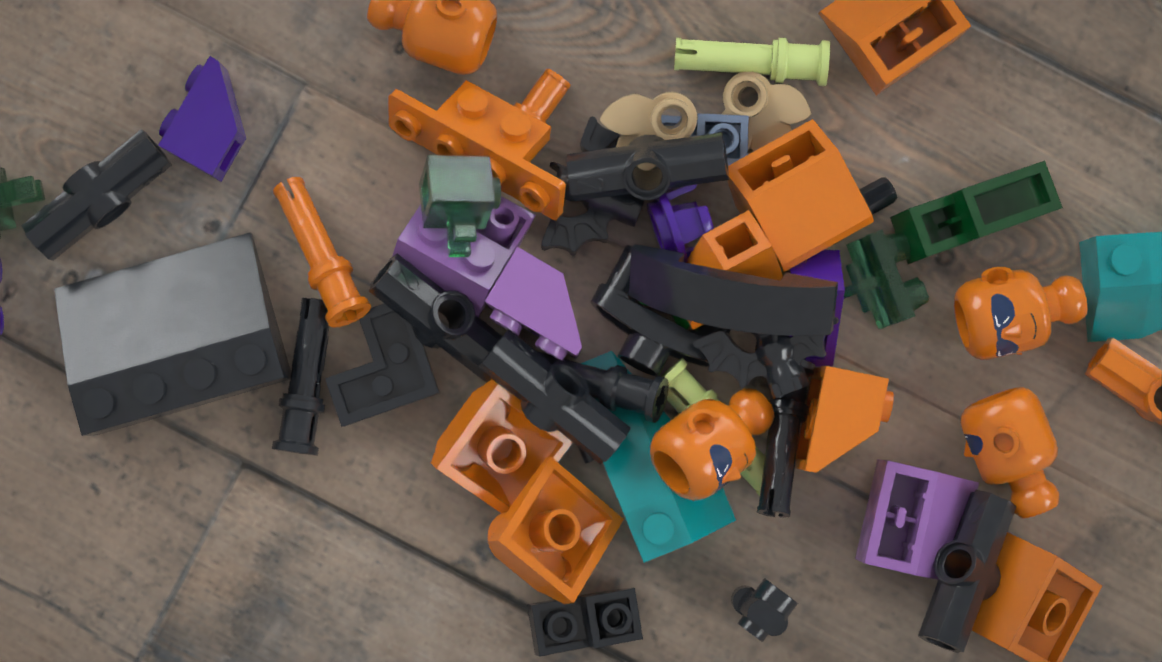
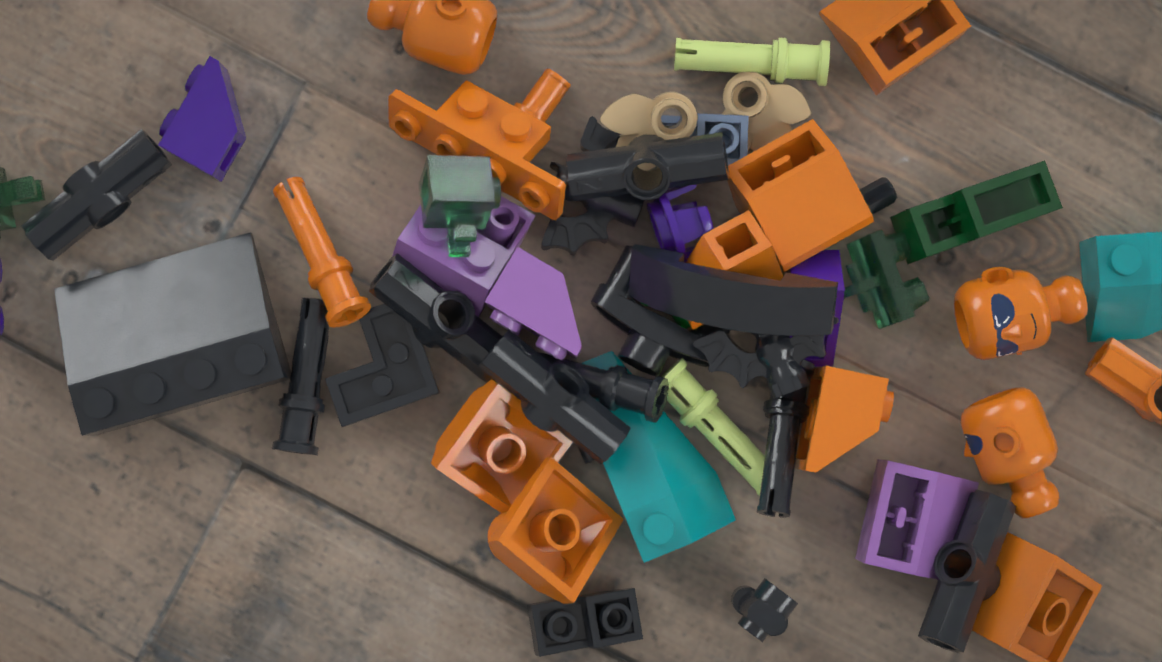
(710, 443): orange piece -> none

